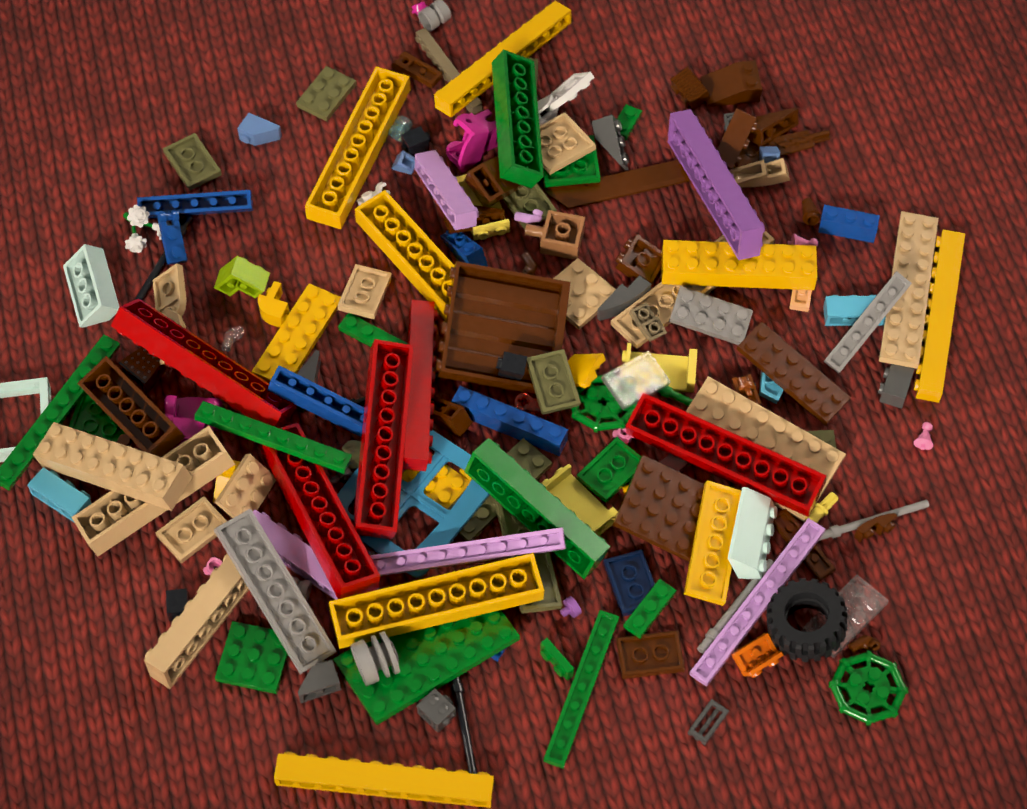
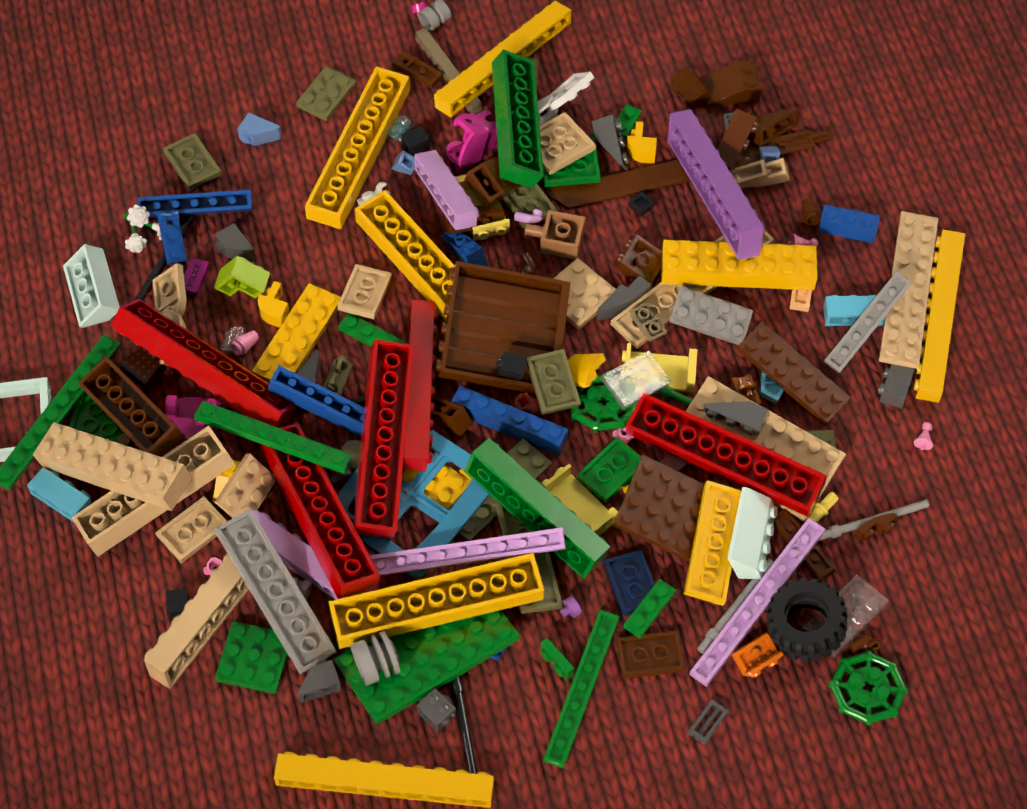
(195, 276): none -> magenta tile
(234, 244): none -> dark grey slope
(241, 344): none -> bright pink cone
(338, 375): none -> olive hinge
(641, 148): none -> yellow brick
(641, 204): none -> black plate
(743, 415): none -> dark grey slope

